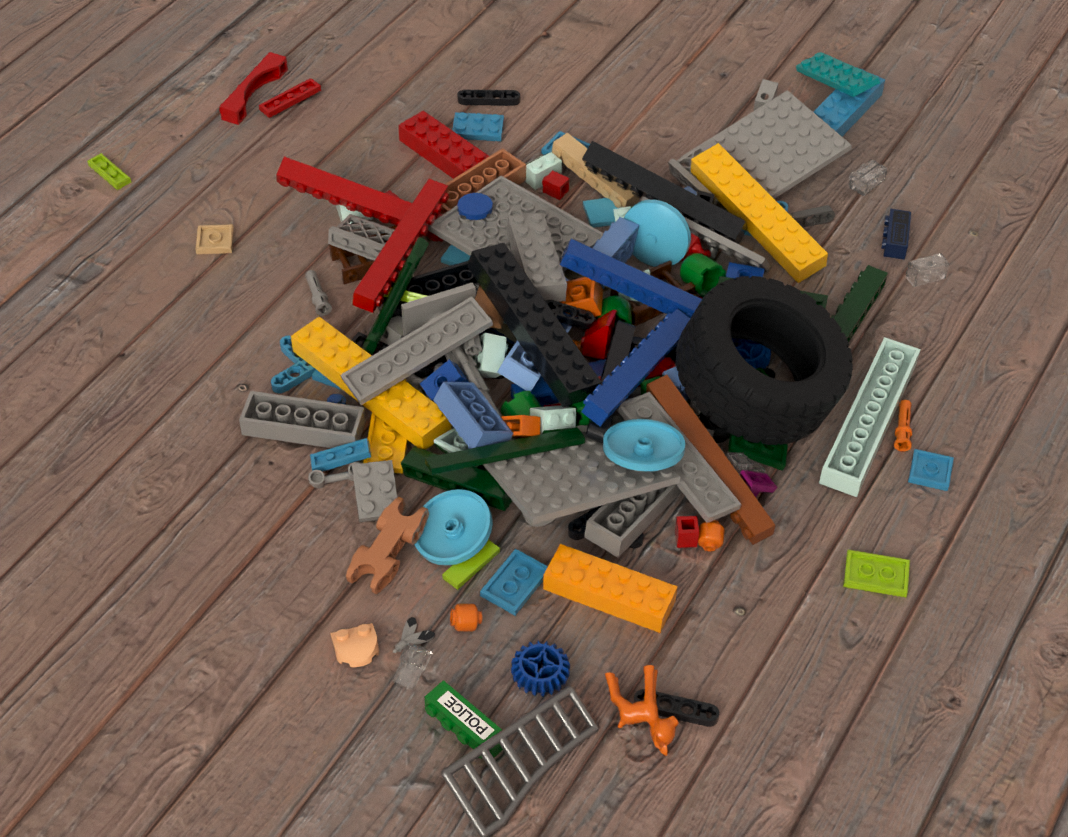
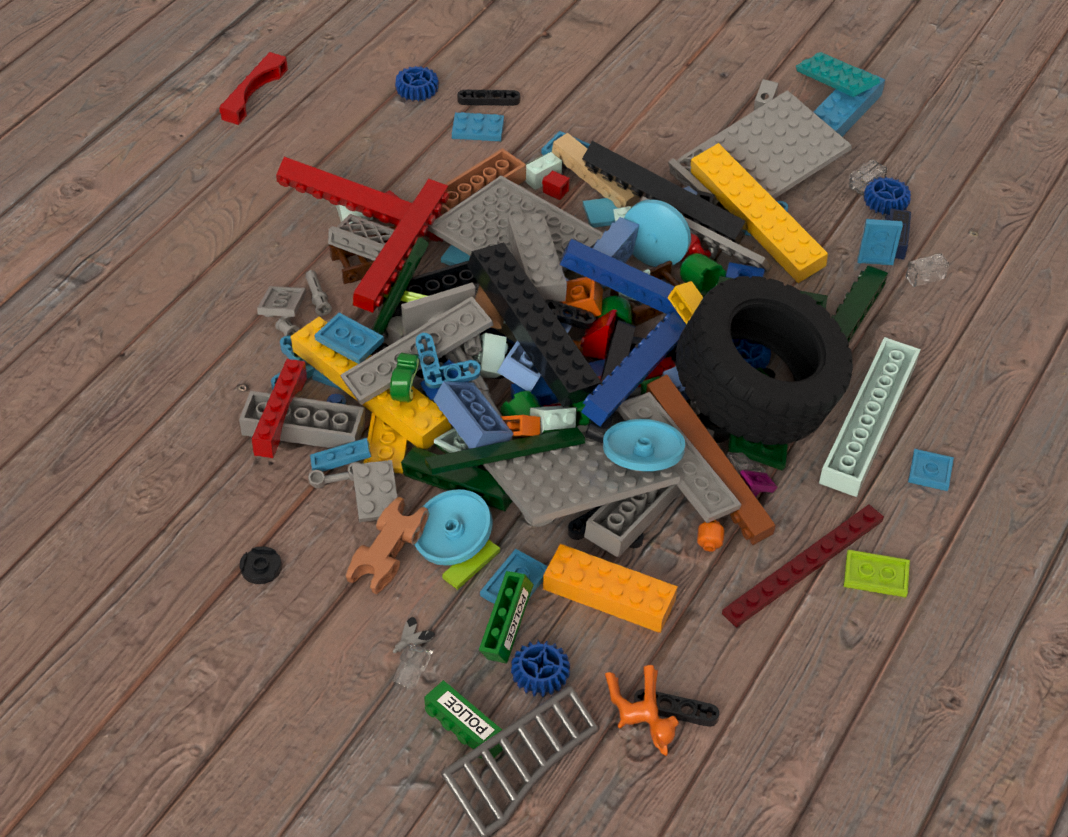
(109, 171): lime tile -> none
(214, 239): tan tile -> none
(260, 565): none -> black tile
(269, 428): none -> red arch
(281, 301): none -> light grey plate
(286, 326): none -> light grey bush
(290, 97): red plate -> none
(349, 338): none -> dark azure plate
(355, 645): light nougat slope -> none
(403, 377): none -> green animal
(416, 83): none -> blue gear
(435, 369): none -> dark azure beam
(439, 144): red brick -> none
(465, 617): orange head -> none
(475, 206): blue tile -> none
(506, 617): none -> green brick
(685, 299): none -> yellow brick
(686, 531): red brick -> none
(802, 566): none -> dark red plate
(821, 215): dark grey beam -> none
(879, 242): none -> dark azure plate
(887, 194): none -> blue gear
(903, 431): orange pin -> none

